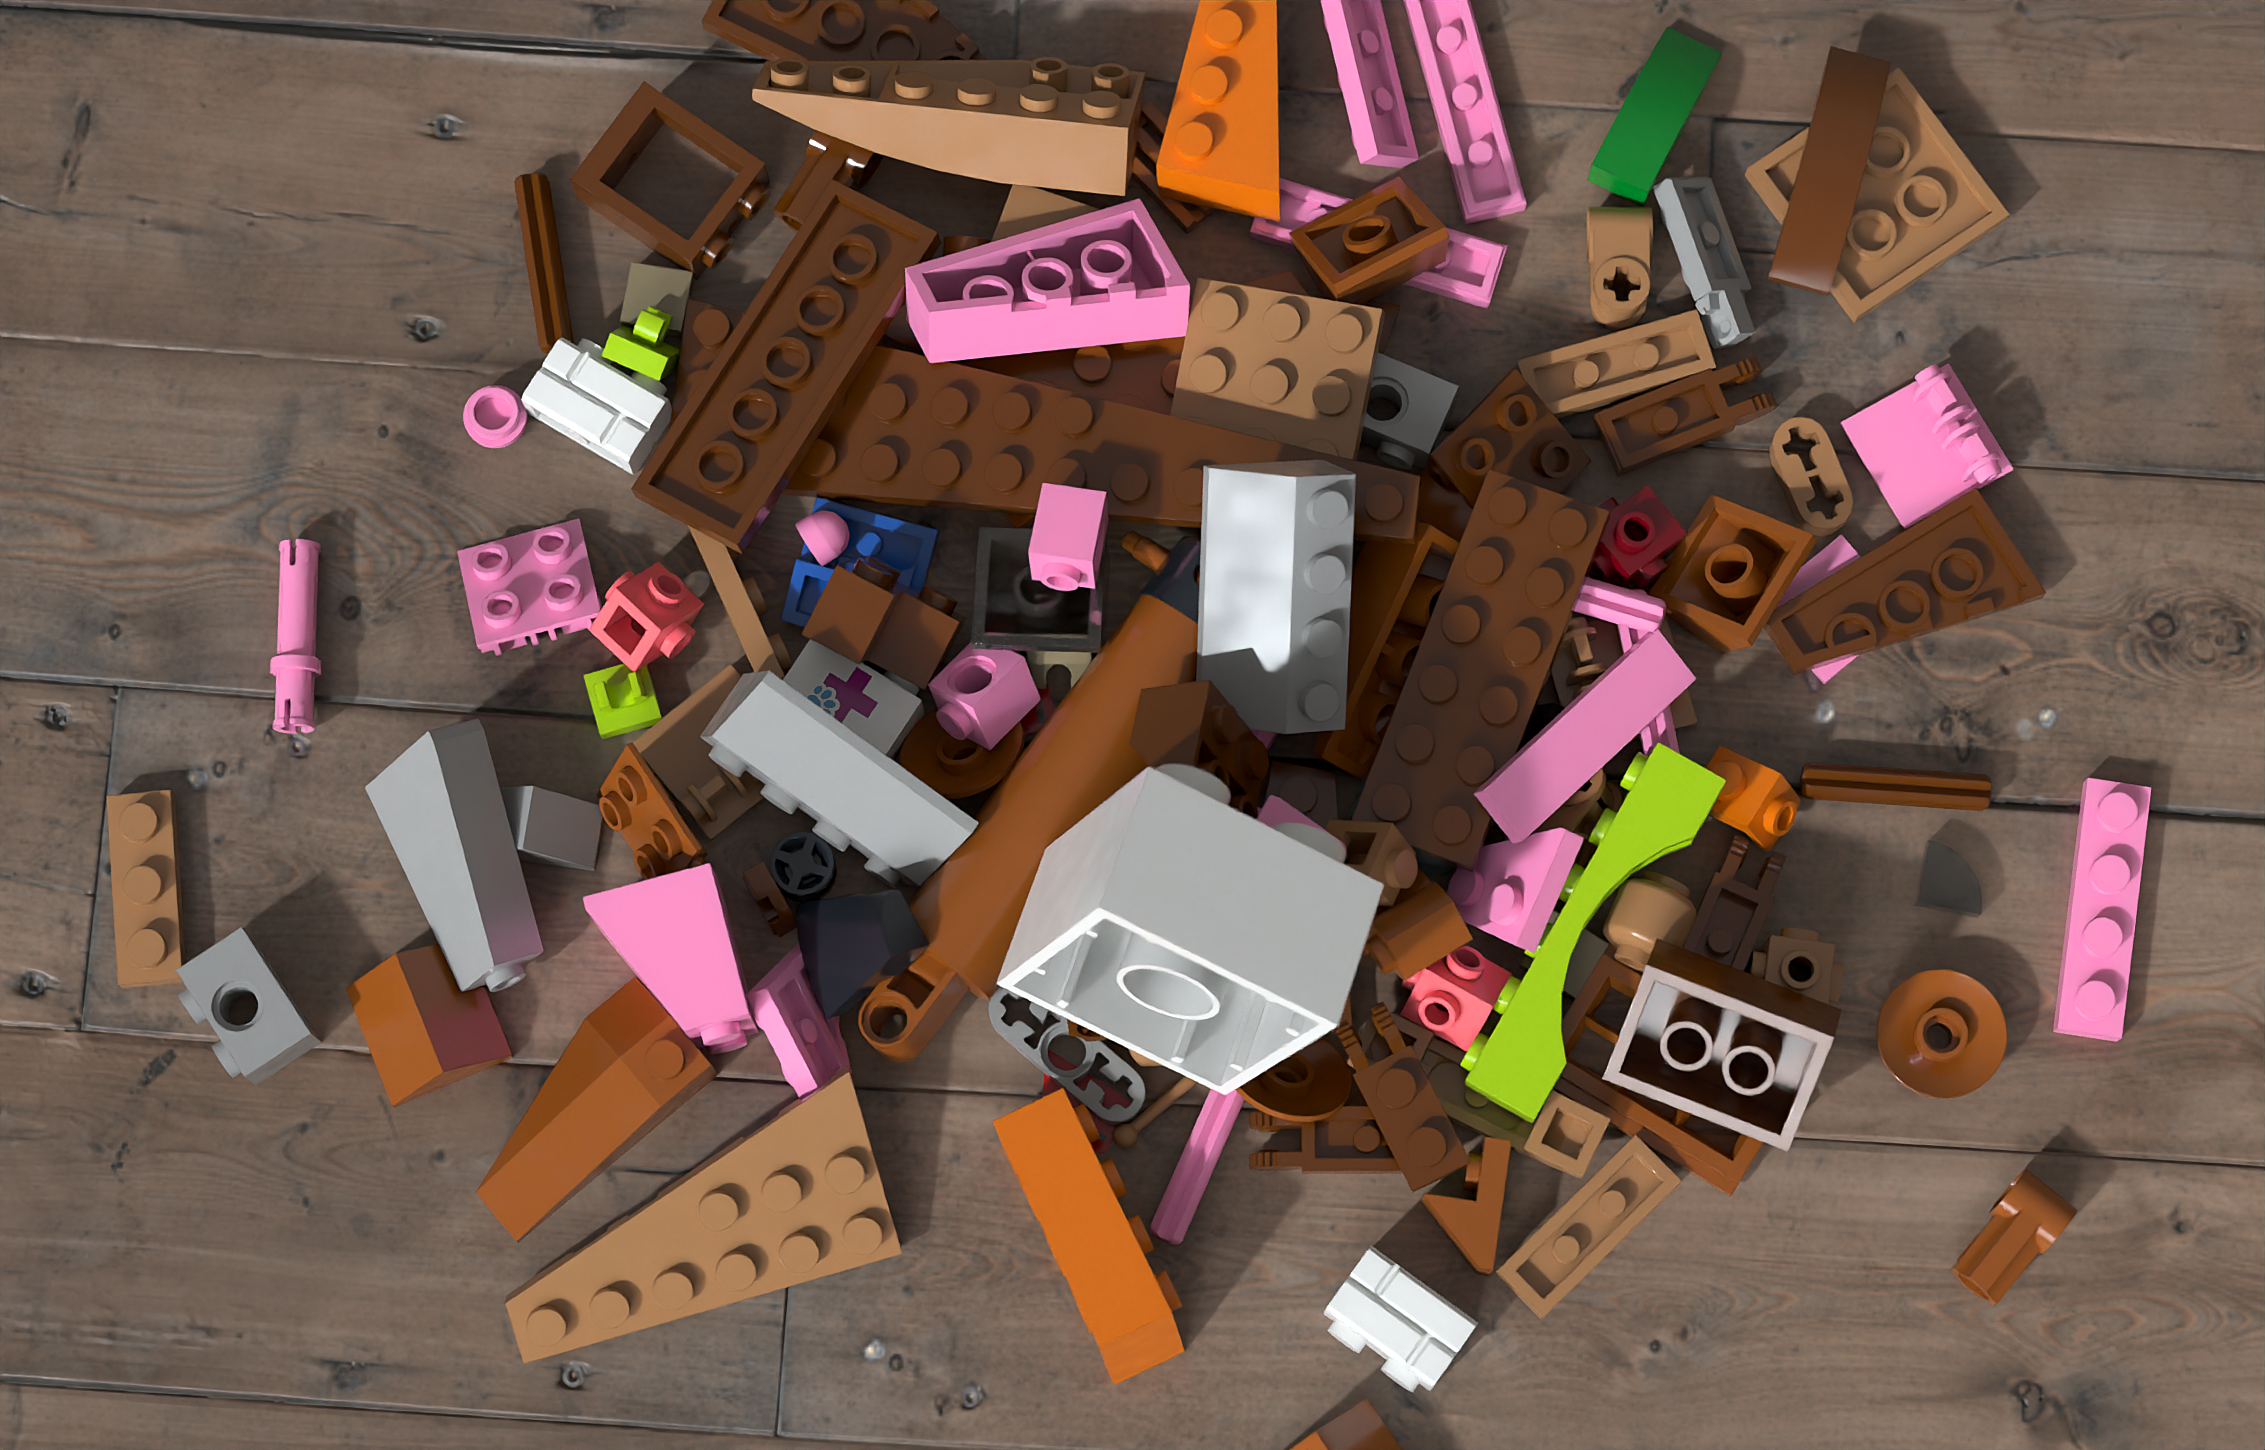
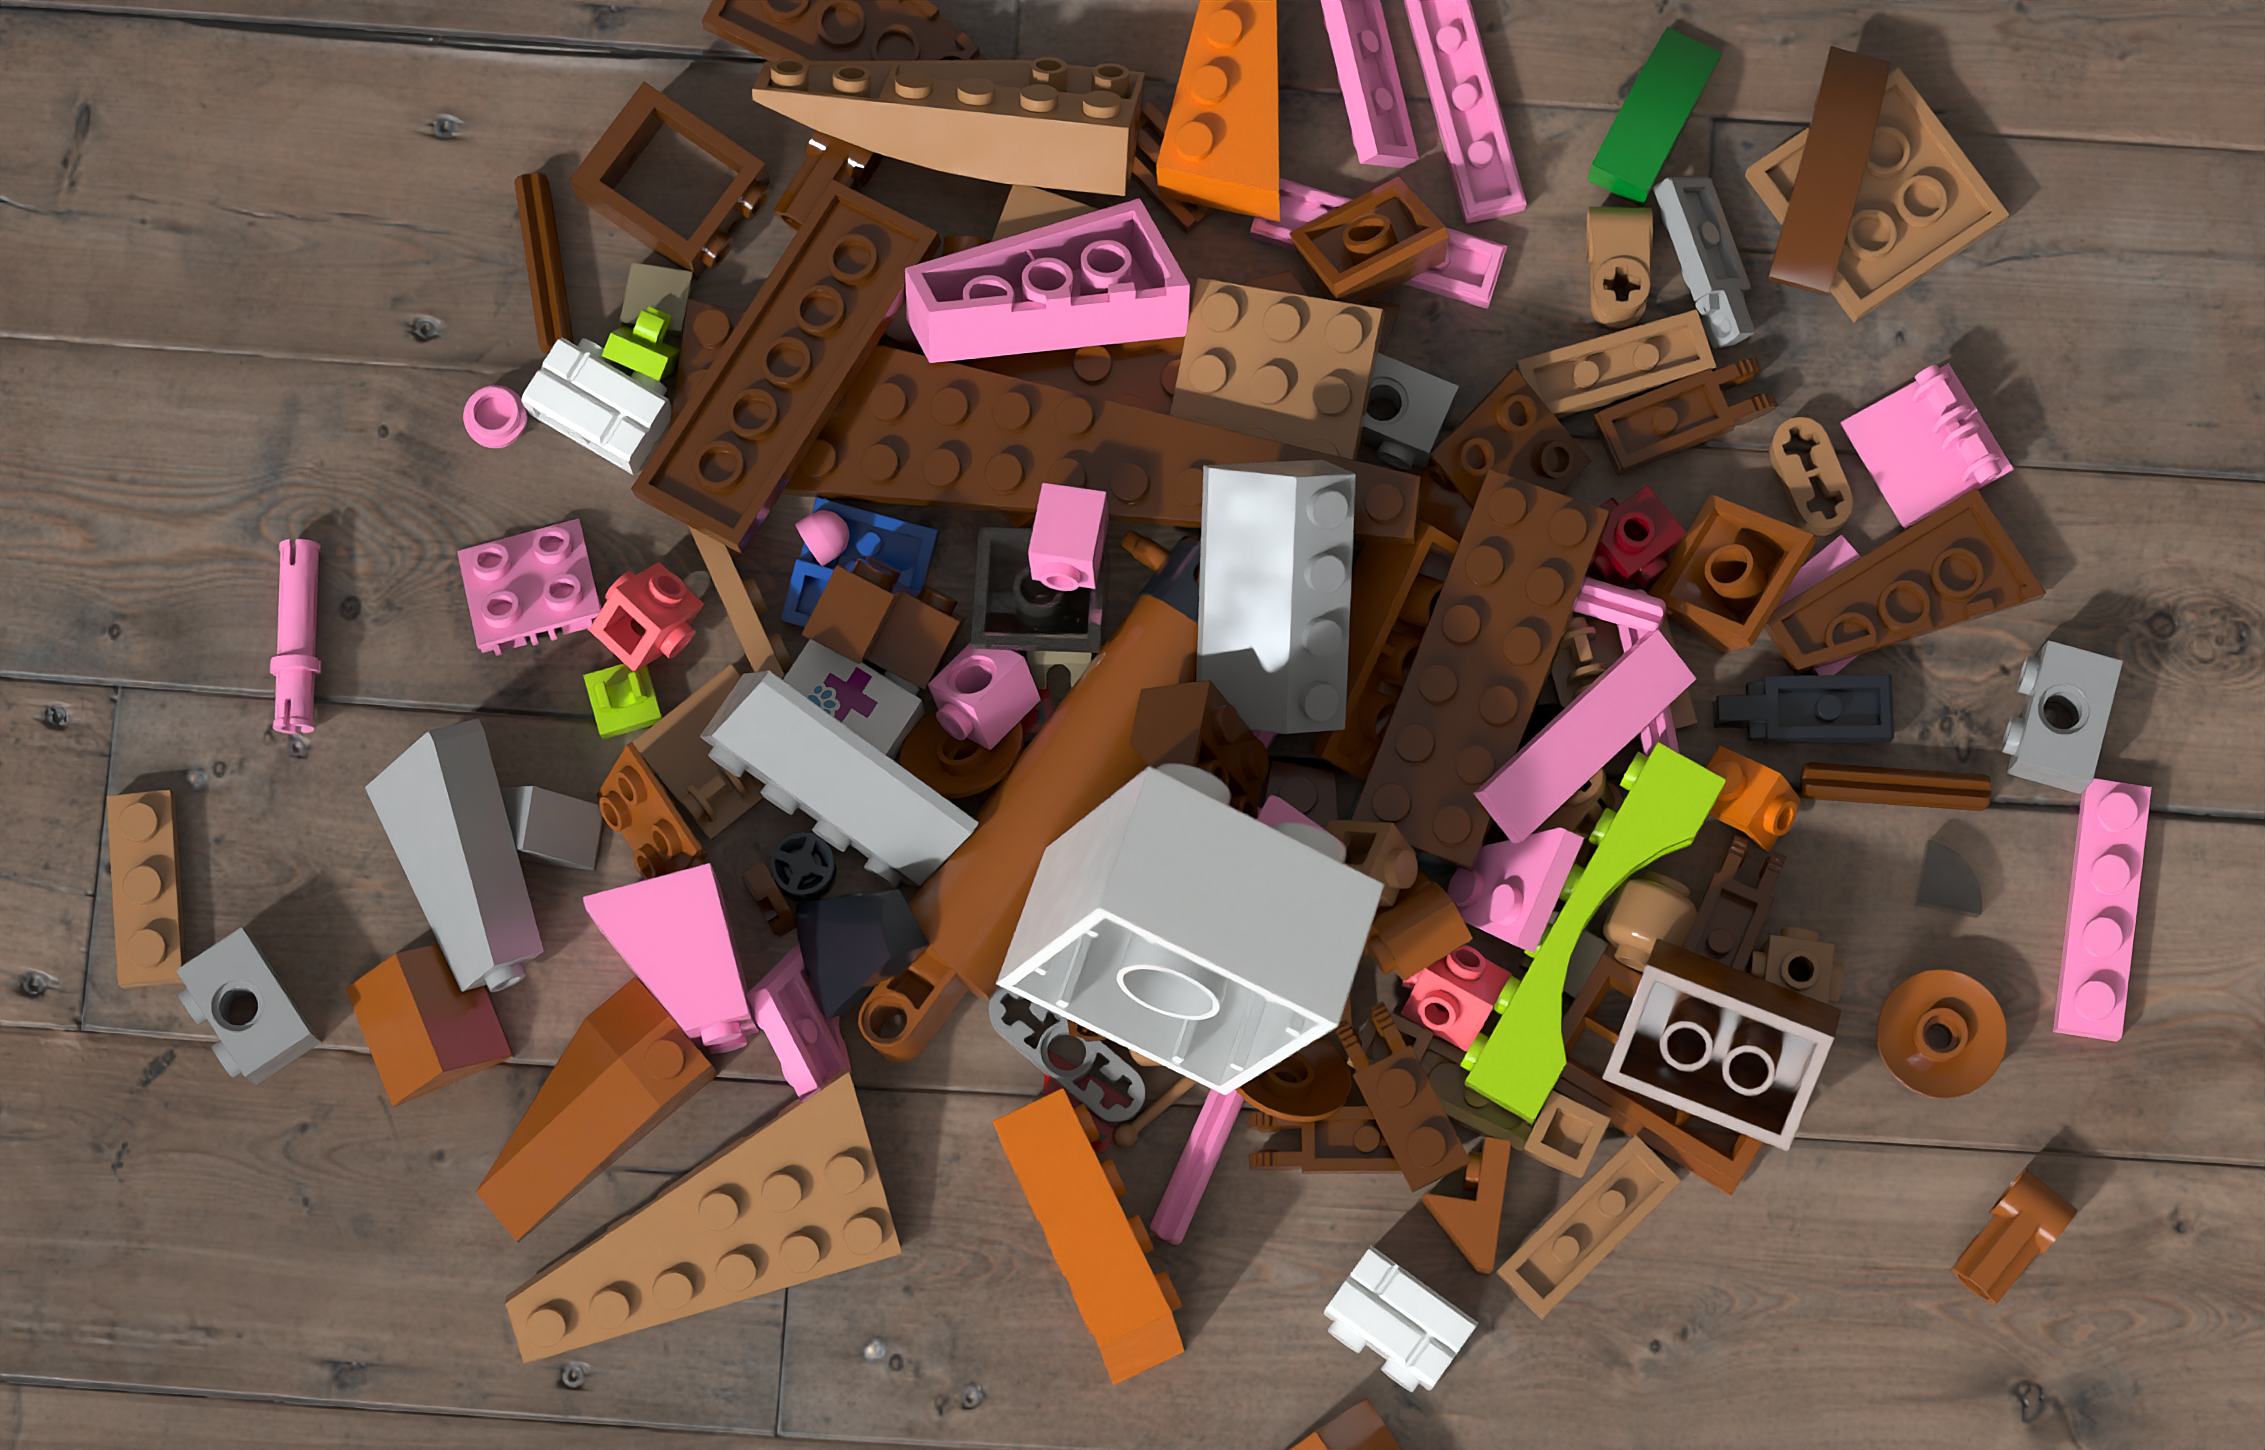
(1811, 709): none -> black hinge
(2087, 688): none -> light grey brick

